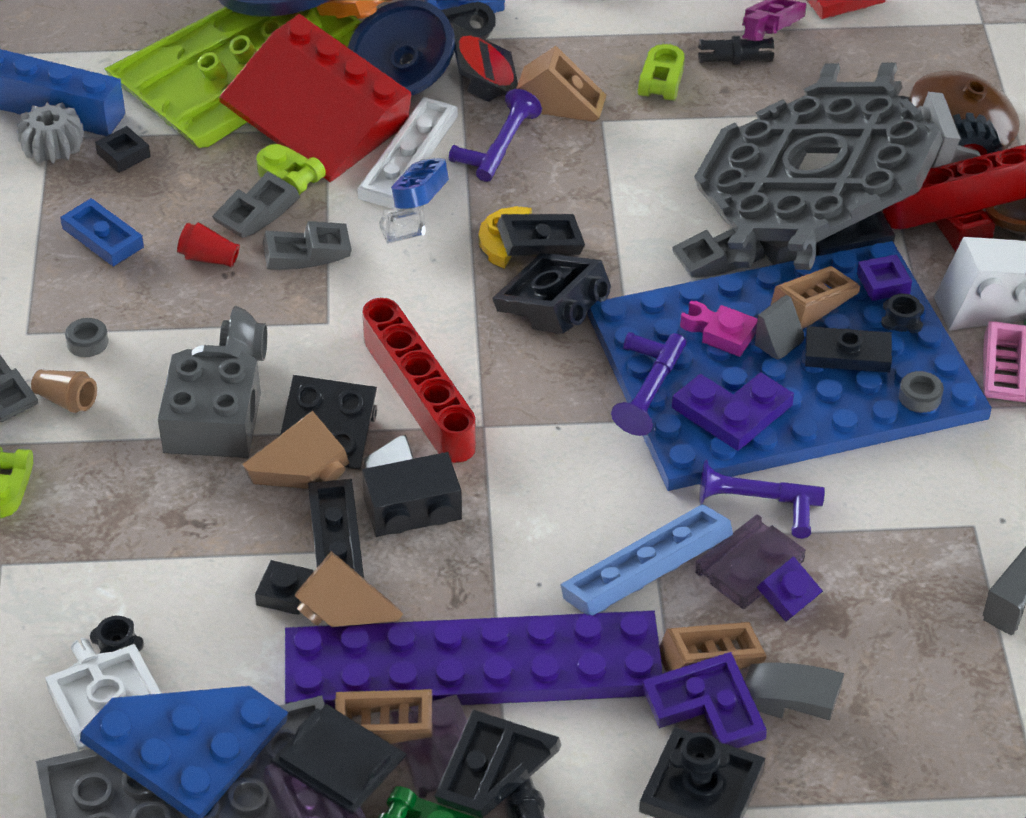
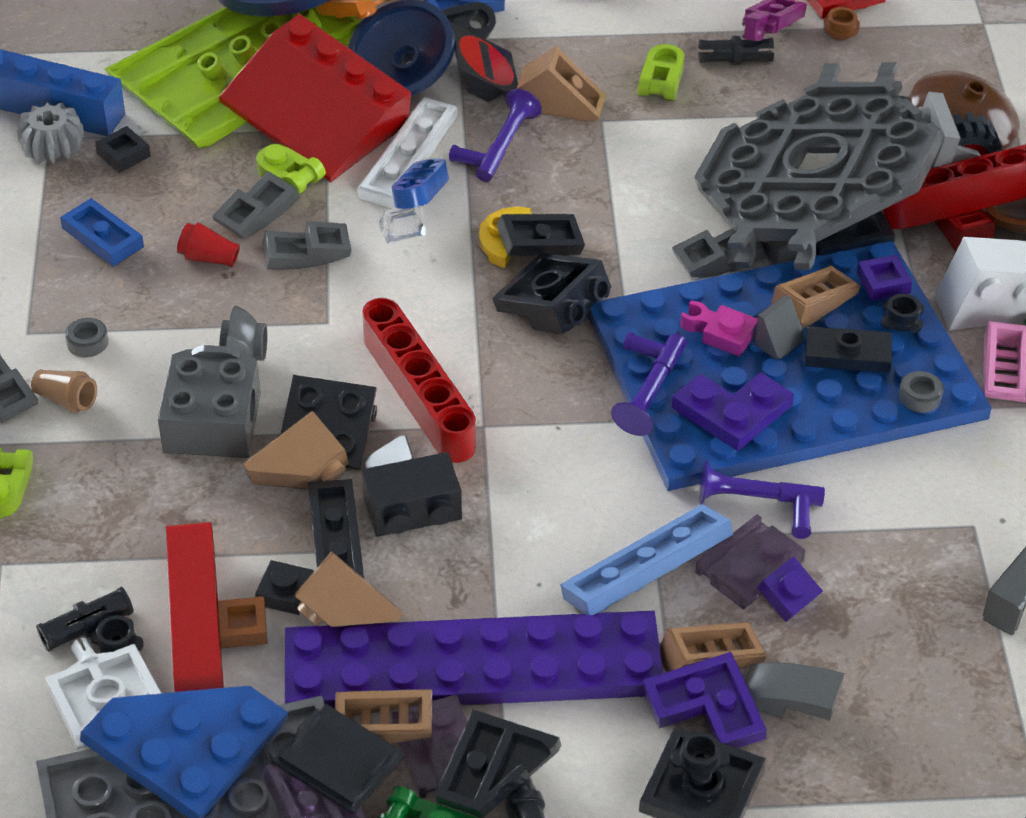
(83, 618): none -> black pin
(194, 607): none -> red beam
(242, 622): none -> dark orange plate
(841, 23): none -> dark orange plate

